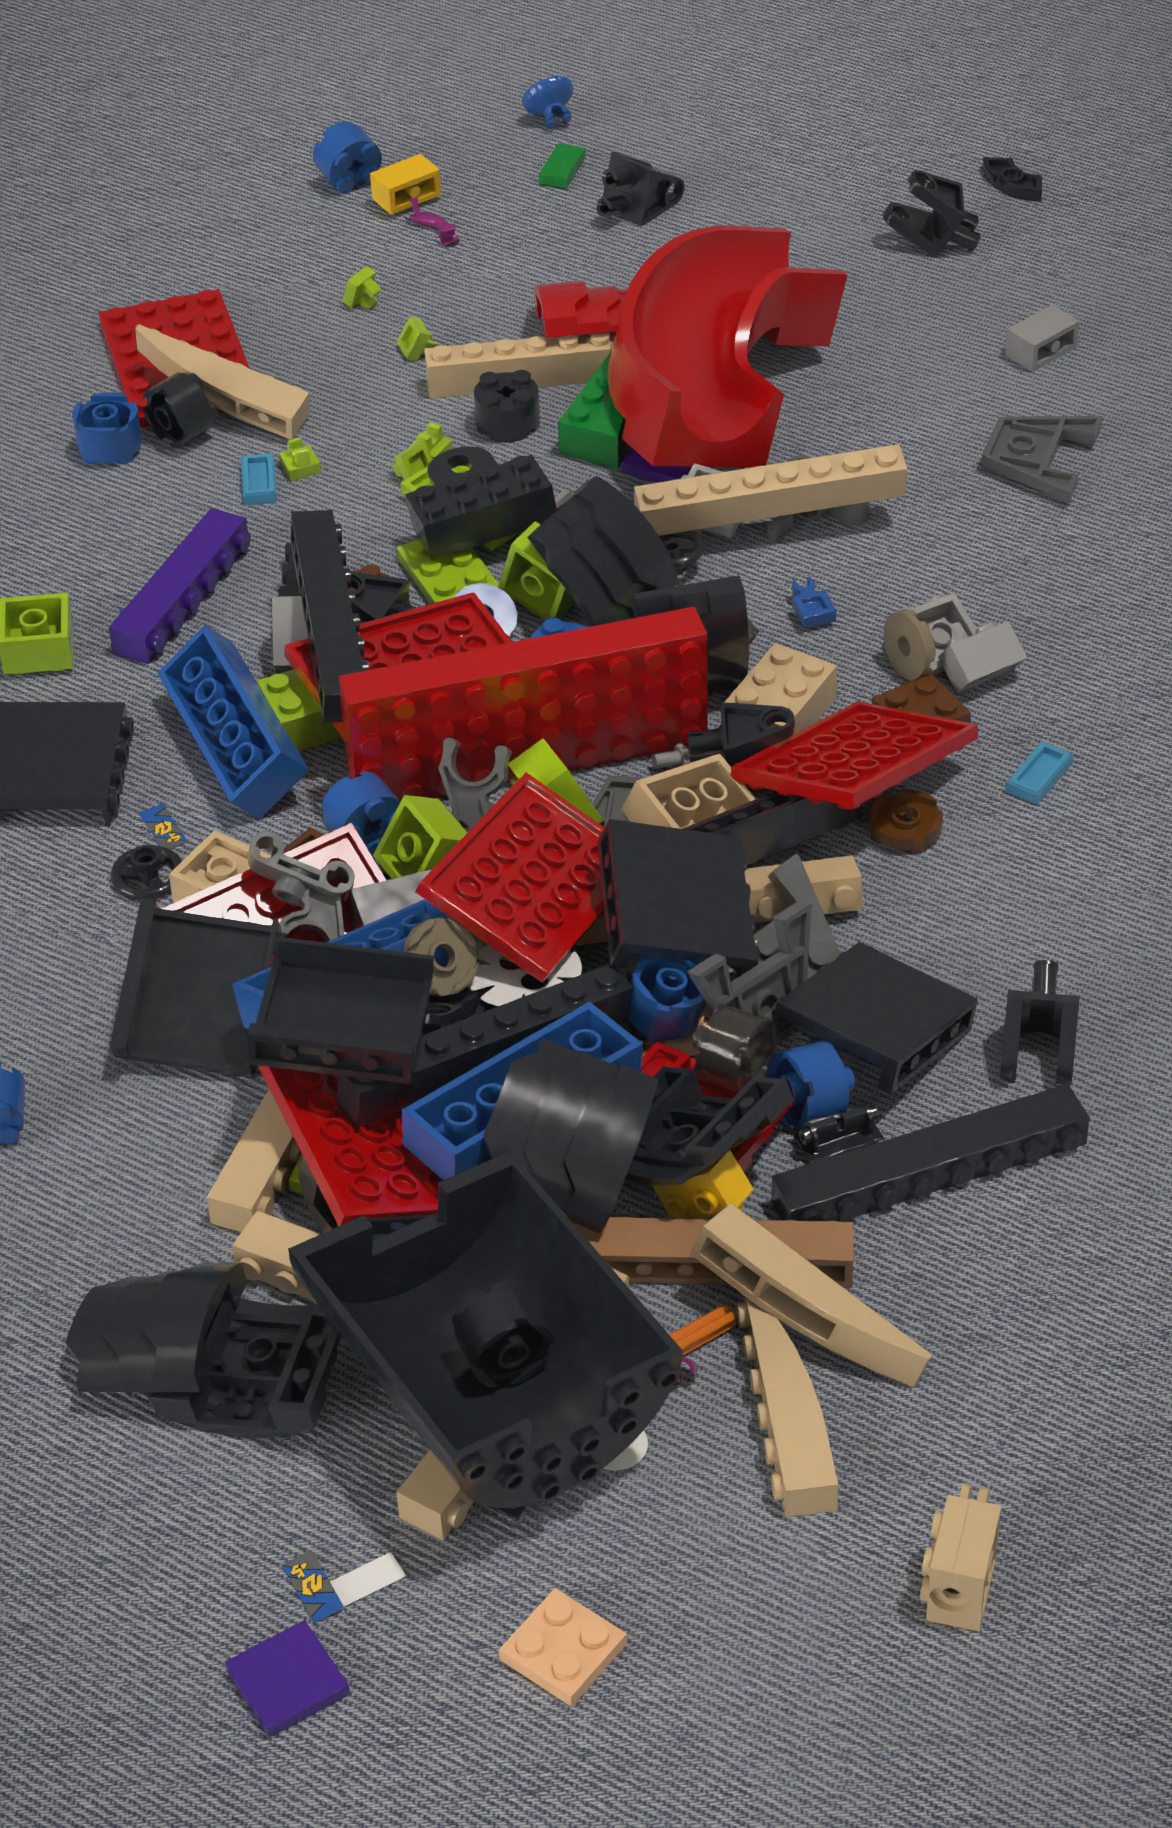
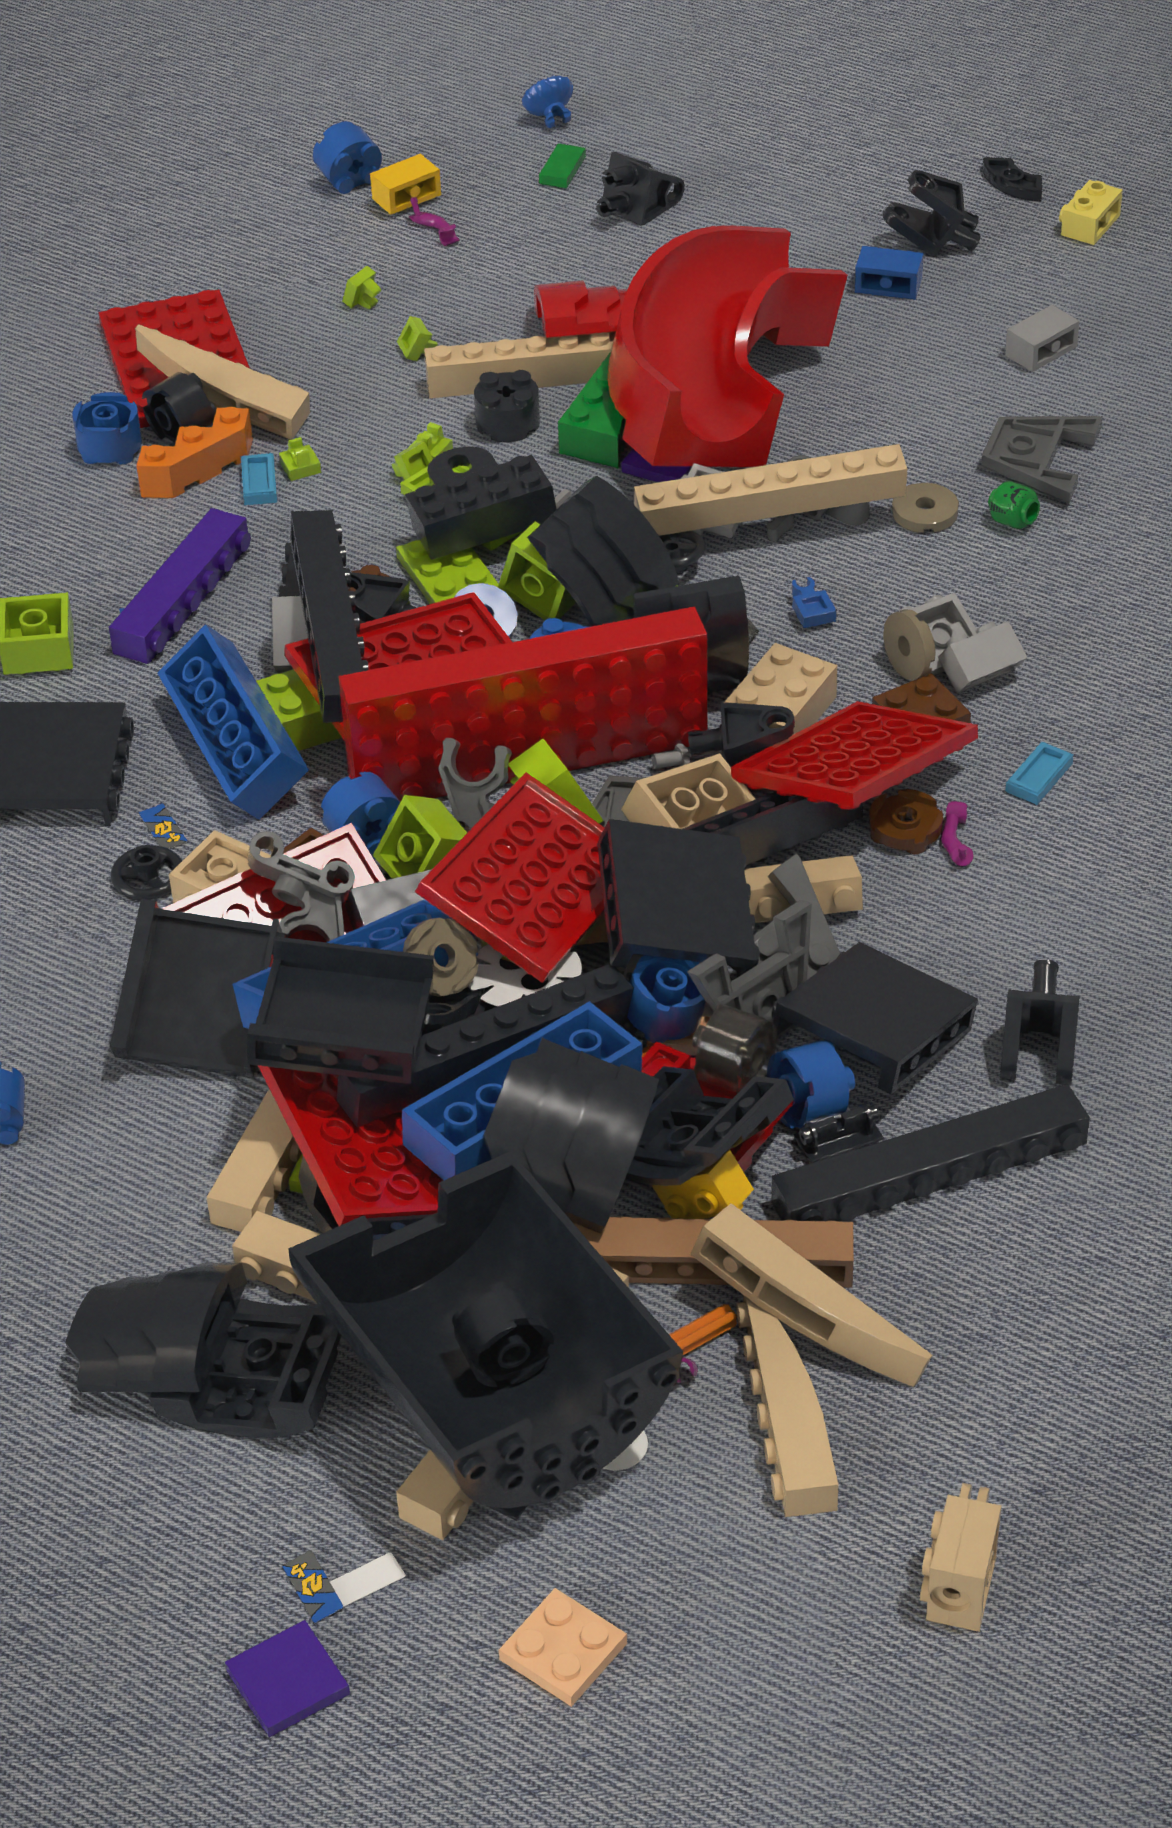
(196, 454): none -> orange brick
(888, 272): none -> blue brick
(939, 499): none -> dark tan tile
(959, 853): none -> magenta piece
(1014, 505): none -> green head
(1091, 212): none -> light yellow brick

